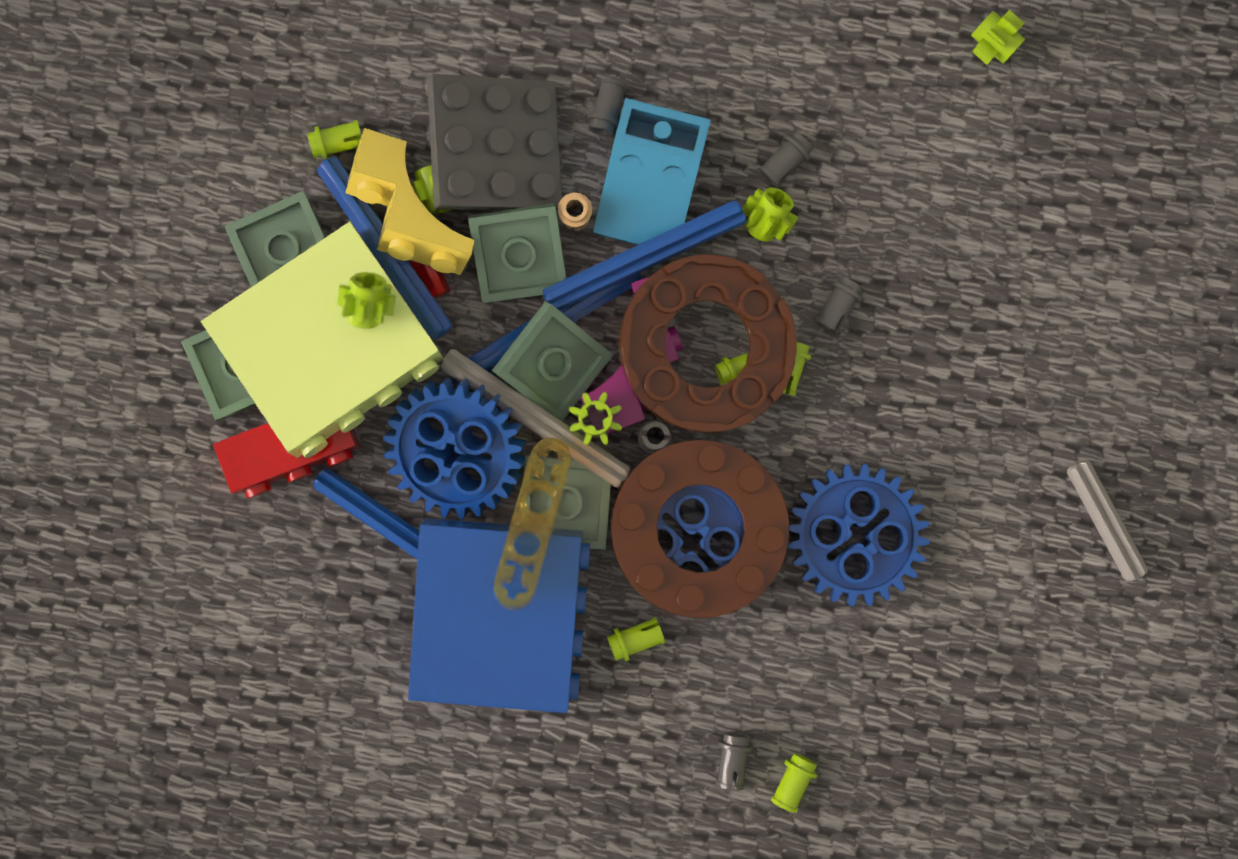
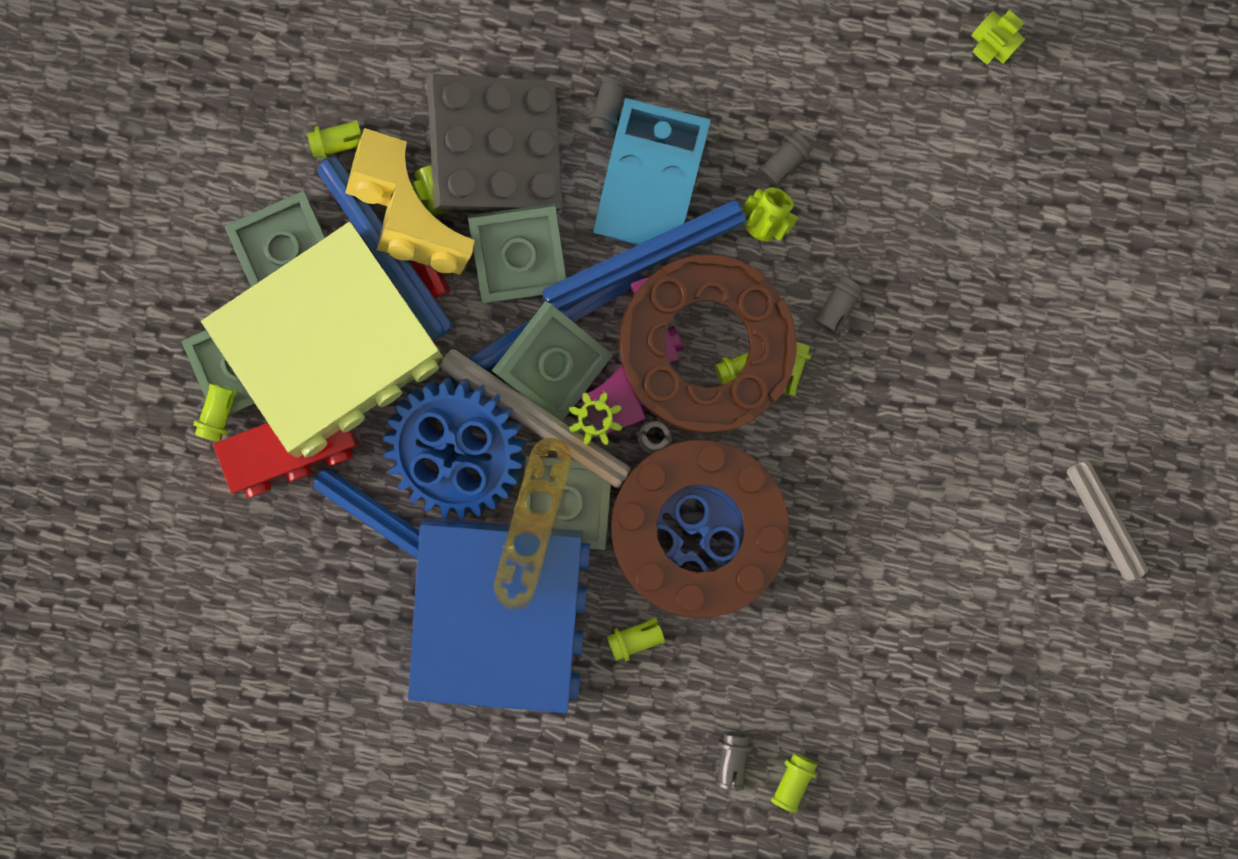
(215, 413): none -> lime pin
(366, 300): lime gear -> none
(571, 202): tan pin -> none
(881, 566): blue gear -> none

